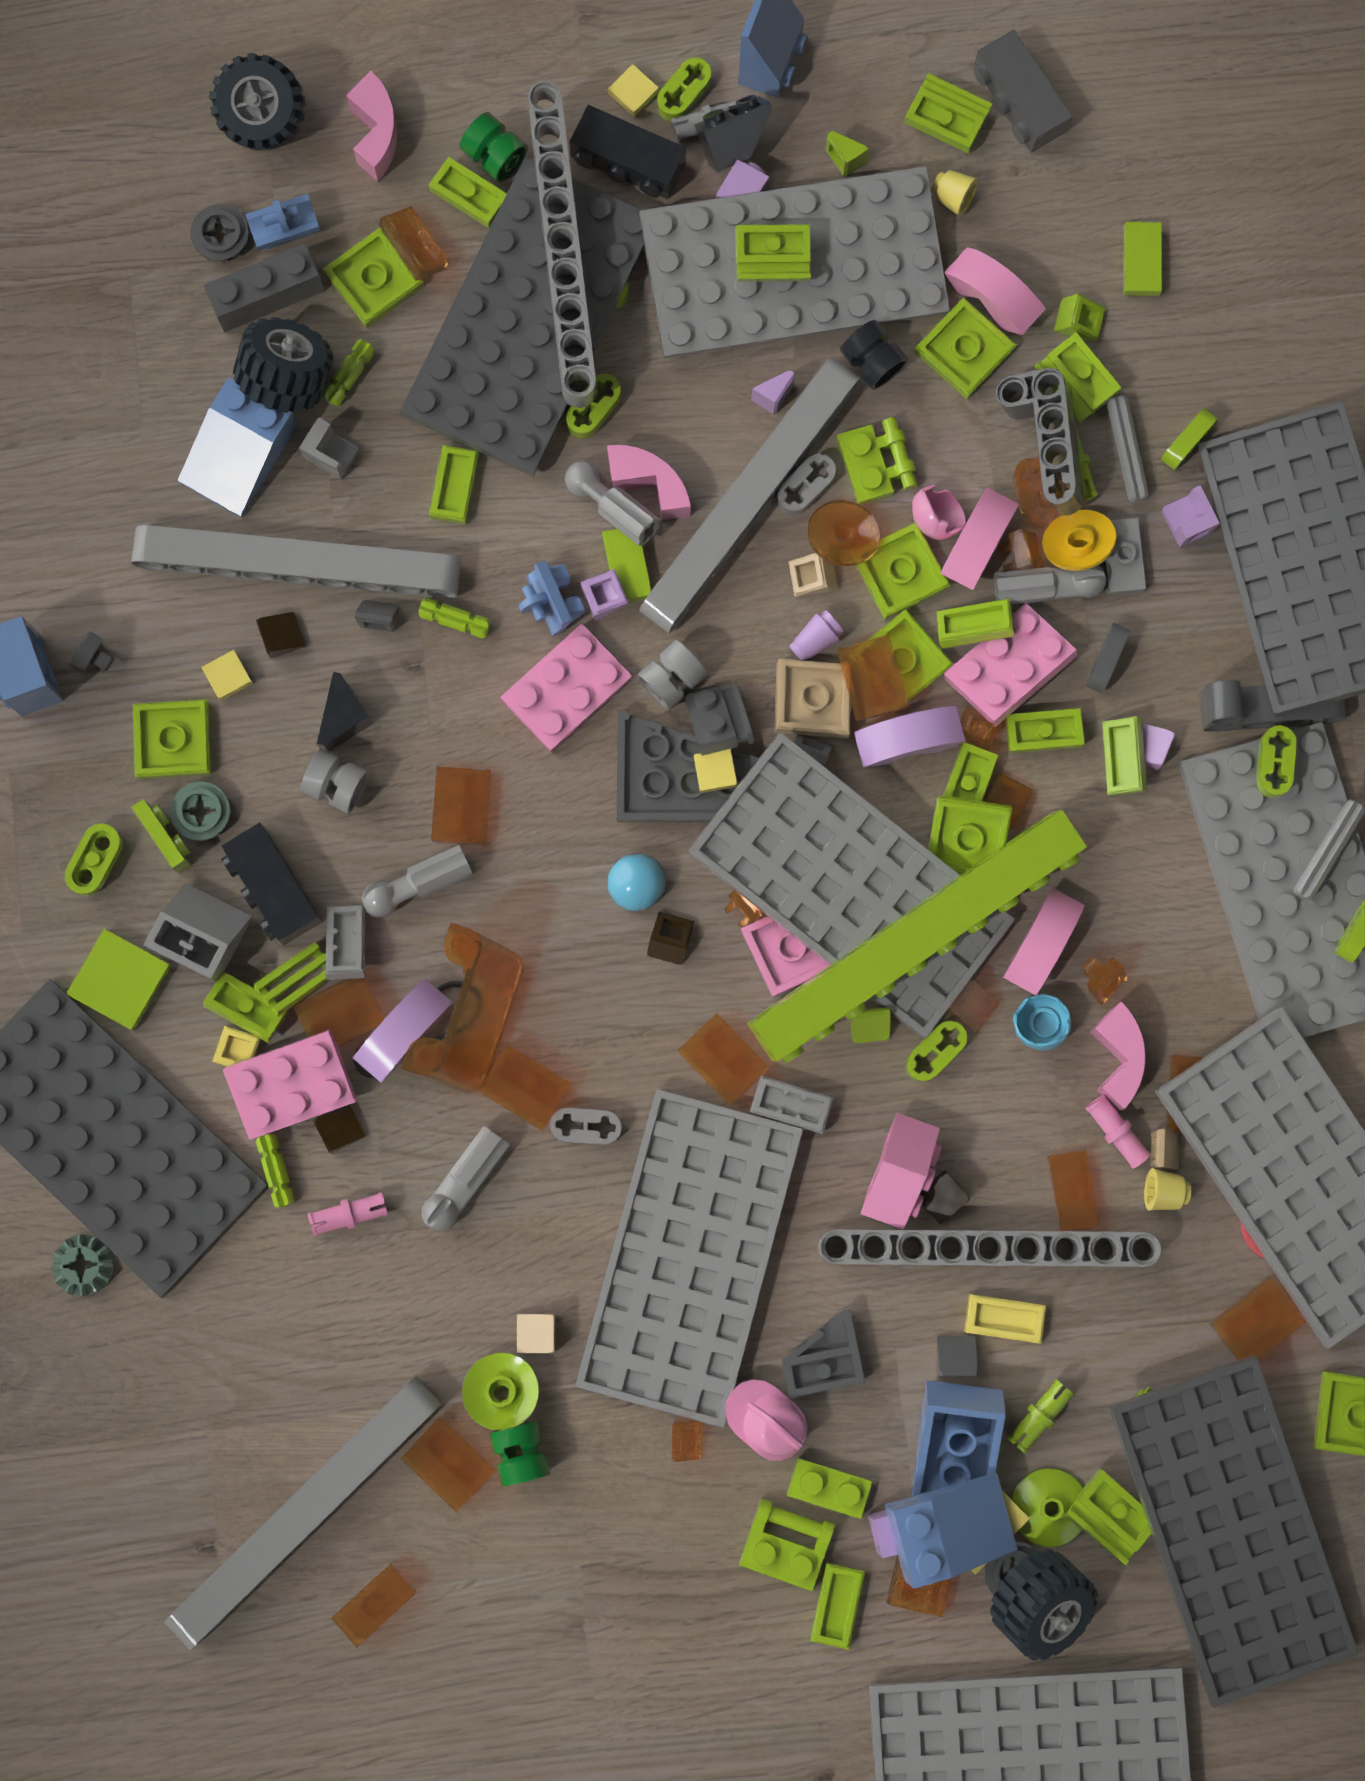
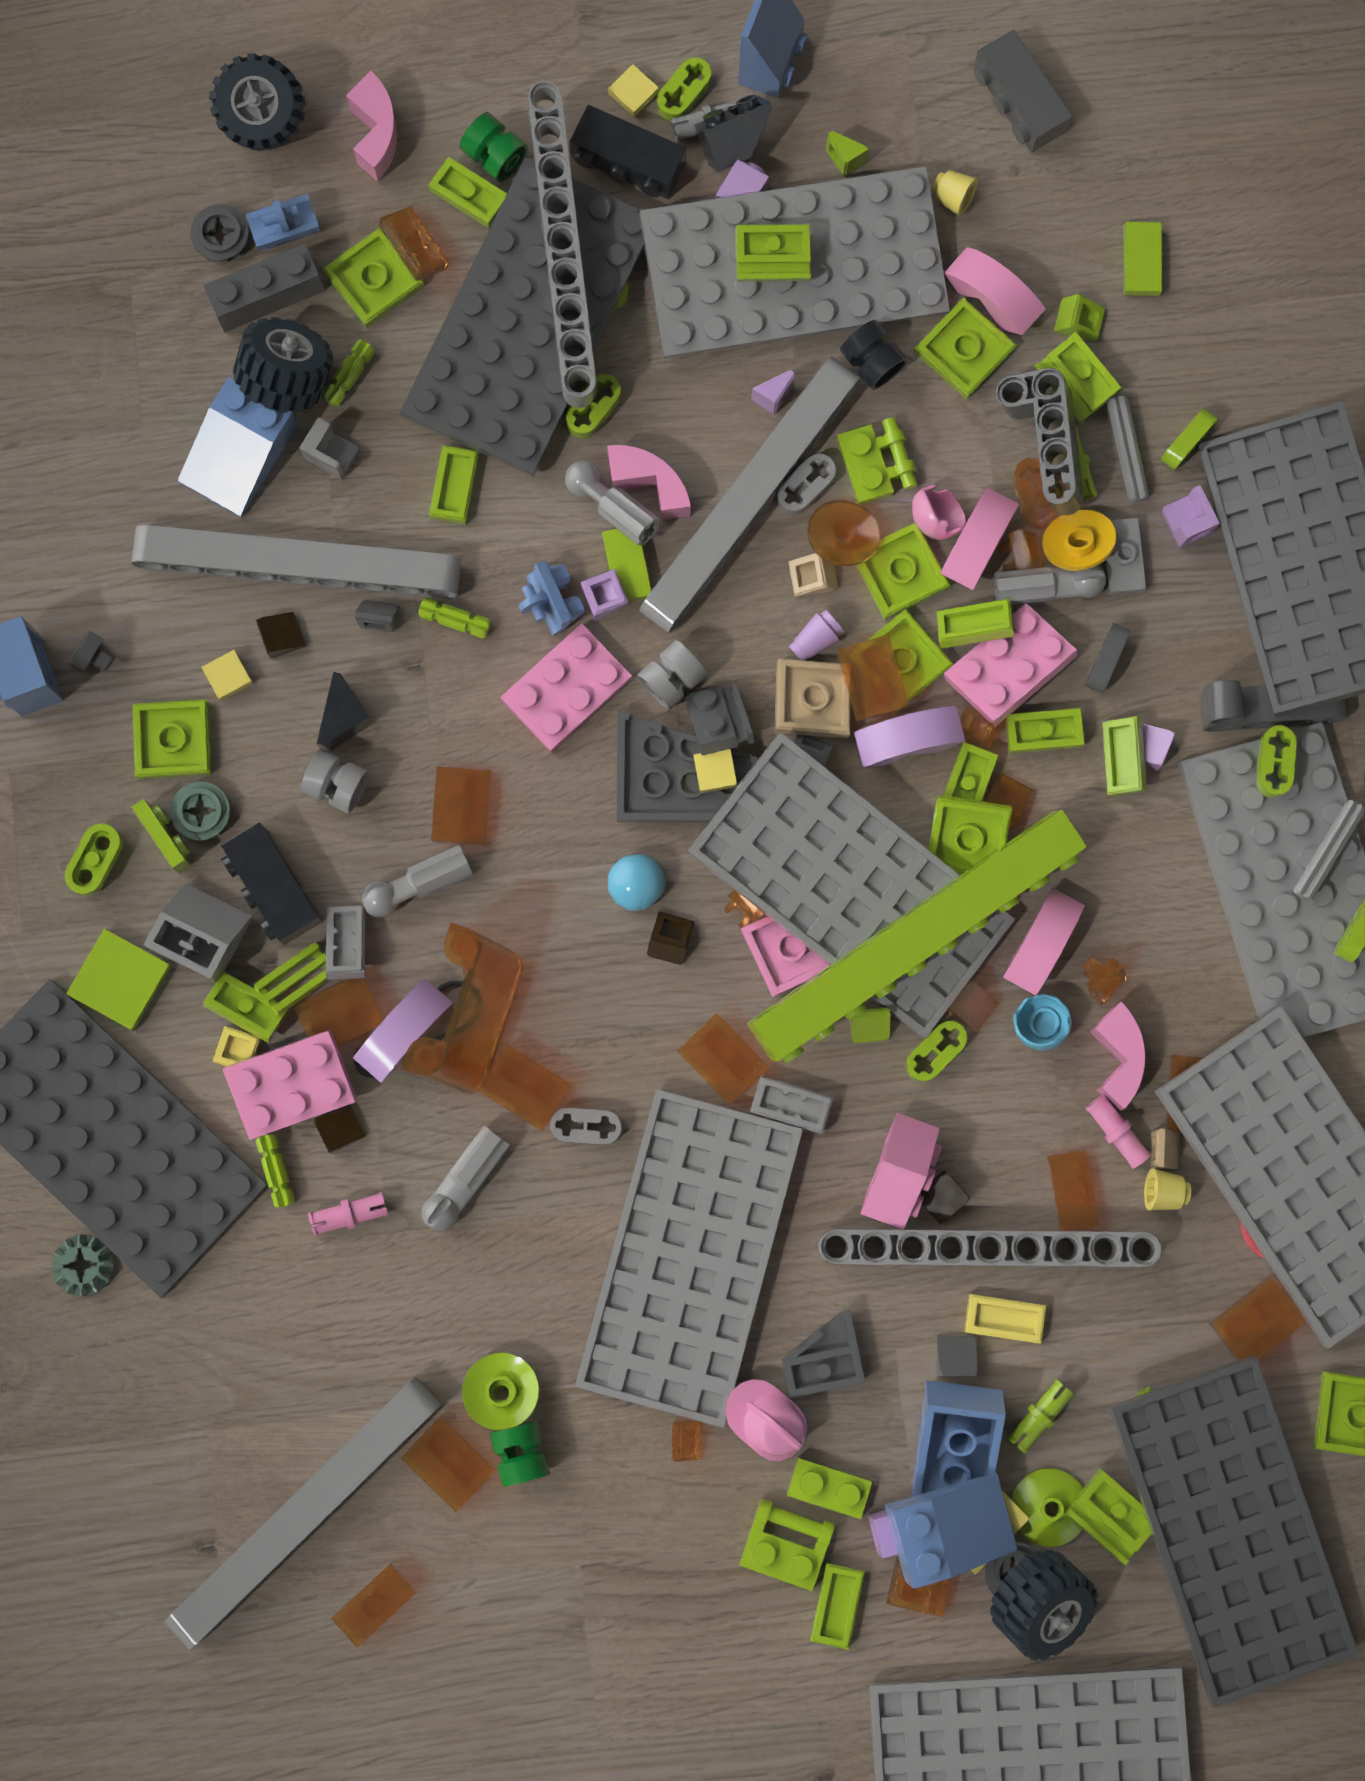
(535, 1333): tan slope -> none
(948, 113): lime plate -> none

